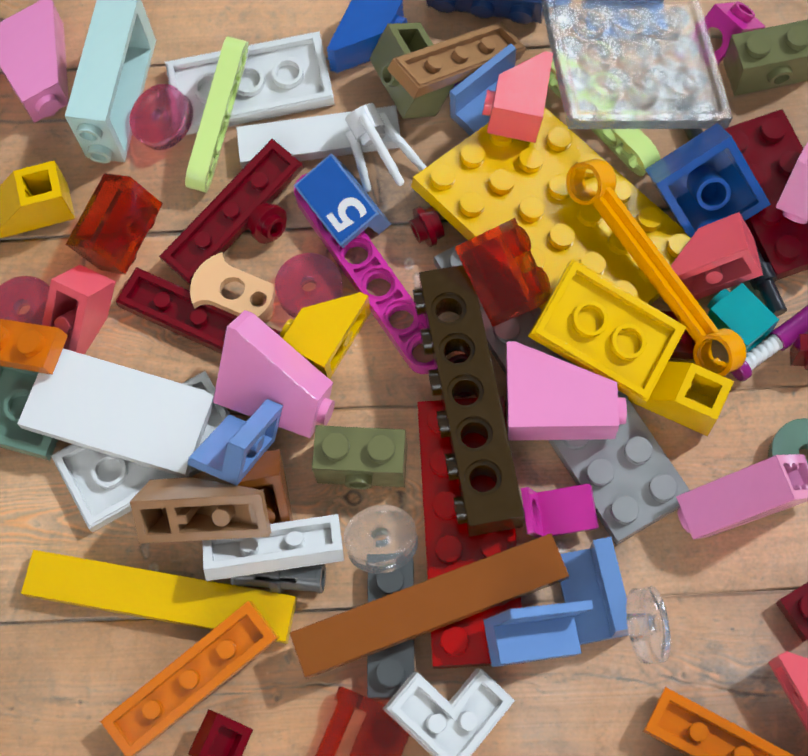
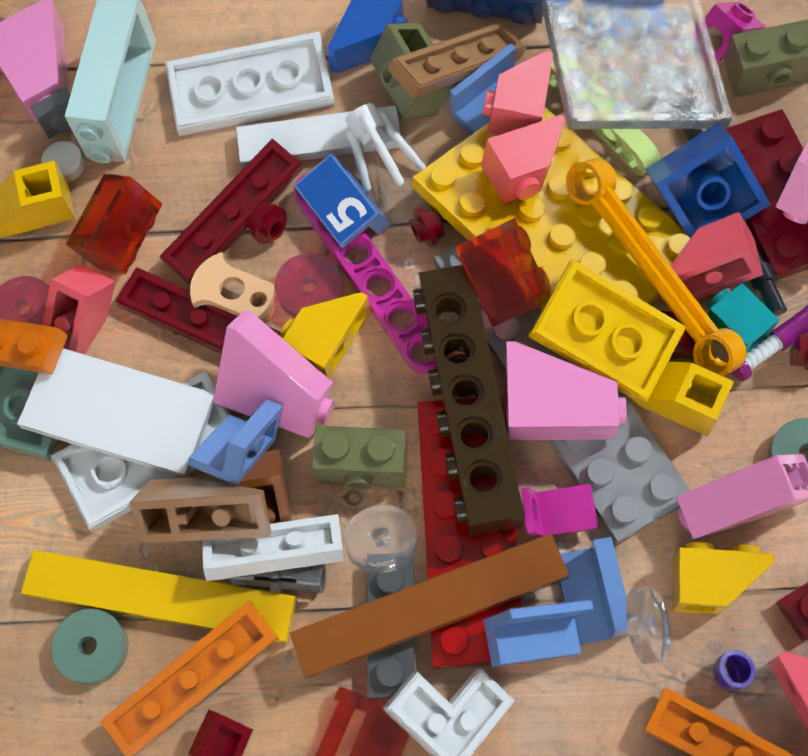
(51, 113): none -> dark grey plate
(67, 158): none -> white tile
(75, 632): none -> sand green piece
(174, 124): clear pink piece -> none
(216, 114): yellowish green beam -> none
(521, 158): none -> coral slope
(711, 578): none -> yellow slope
(740, 669): none -> dark purple hinge

